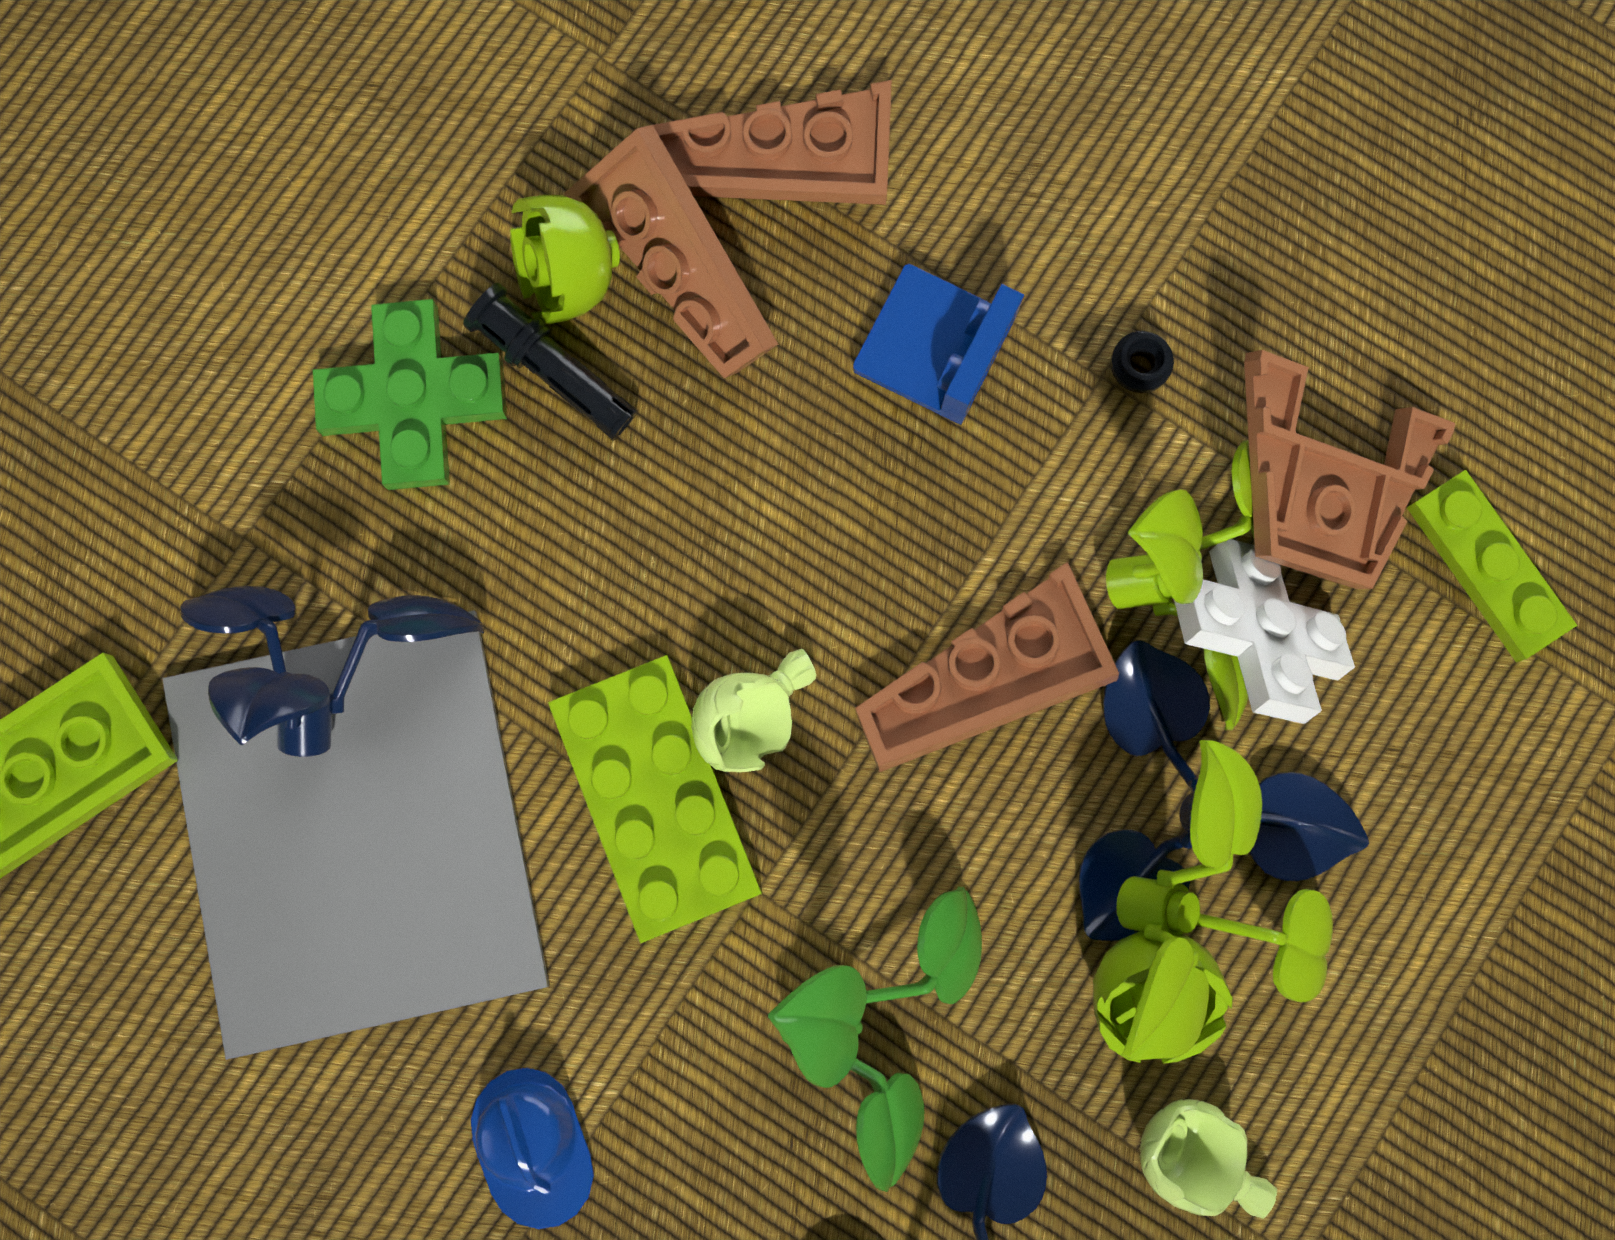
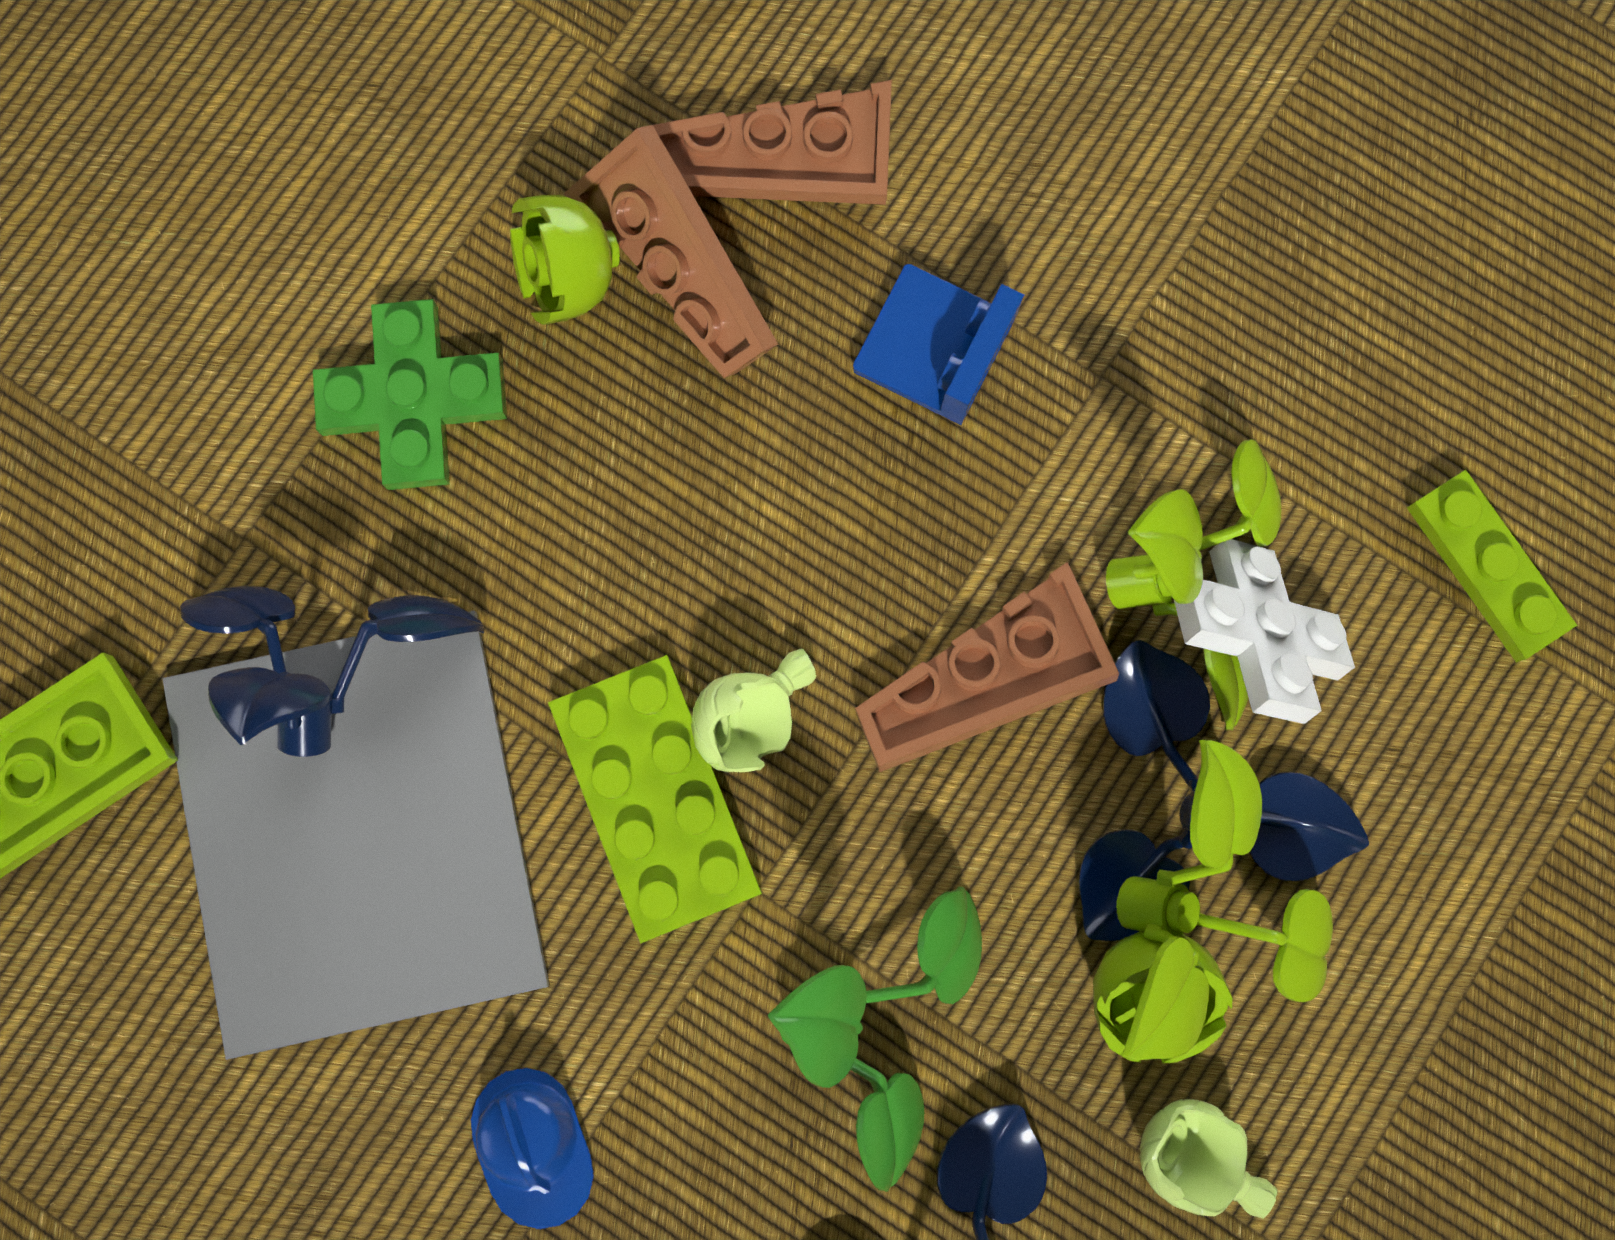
(529, 345): black pin -> none
(1146, 345): black plate -> none
(1318, 502): nougat wing -> none

